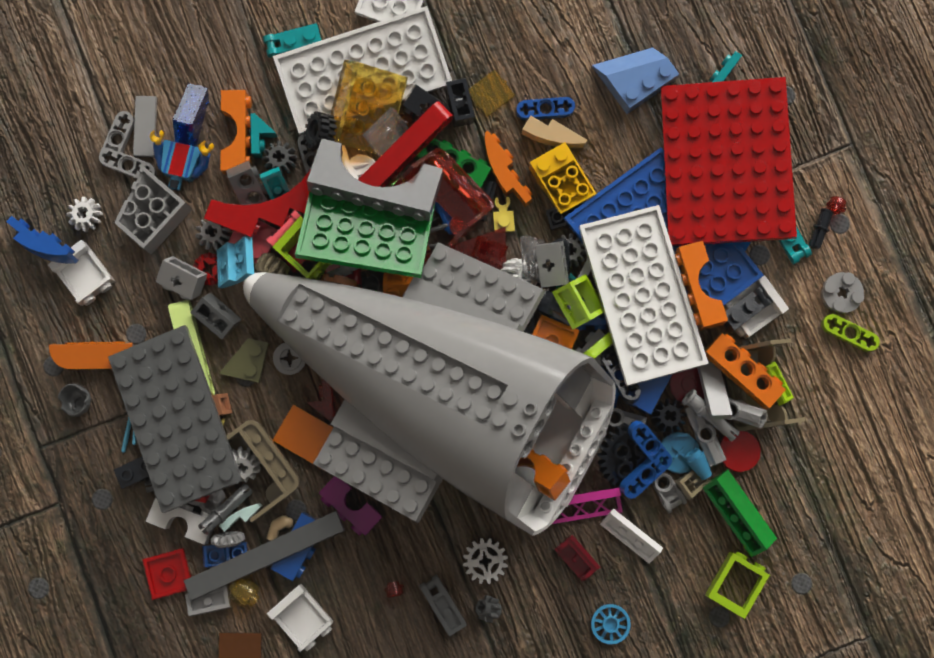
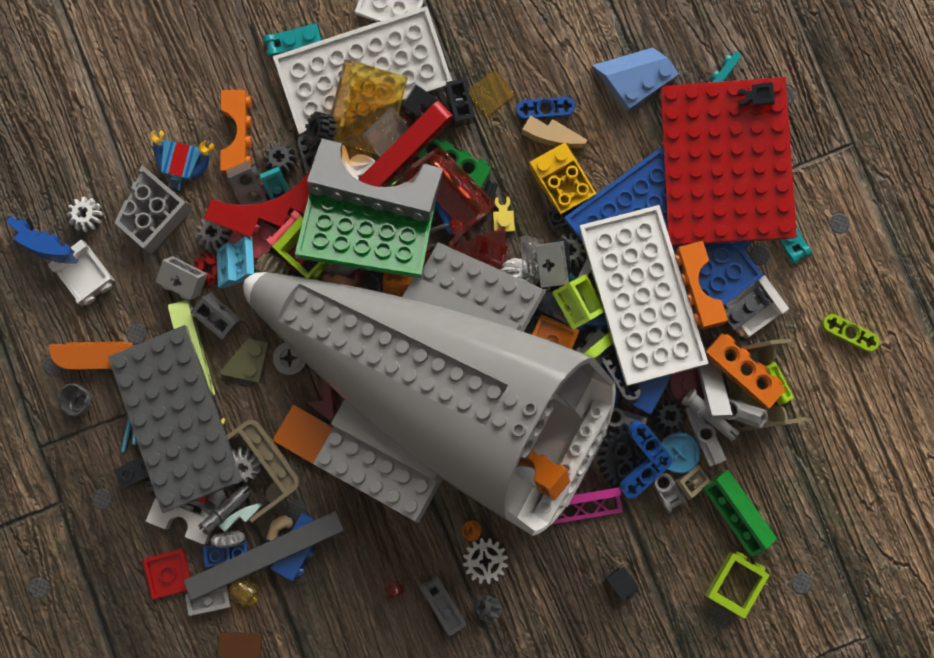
(117, 150): light grey beam -> none
(144, 124): light grey tile -> none
(190, 114): clear blue slope -> none
(222, 404): nougat tile -> none
(259, 130): teal slope -> none
(301, 618): white panel -> none
(335, 494): magenta arch -> none
(471, 530): none -> orange plate
(500, 163): orange slope -> none
(577, 558): dark red hinge -> none
(610, 624): dark azure wheel -> none
(622, 583): none -> black brick
(631, 536): white plate -> none
(697, 461): dark azure cone -> none
(741, 452): red tile -> none
(760, 95): none -> black plate
(820, 228): black axle -> none
(836, 204): clear red plate -> none
(854, 294): light grey plate -> none

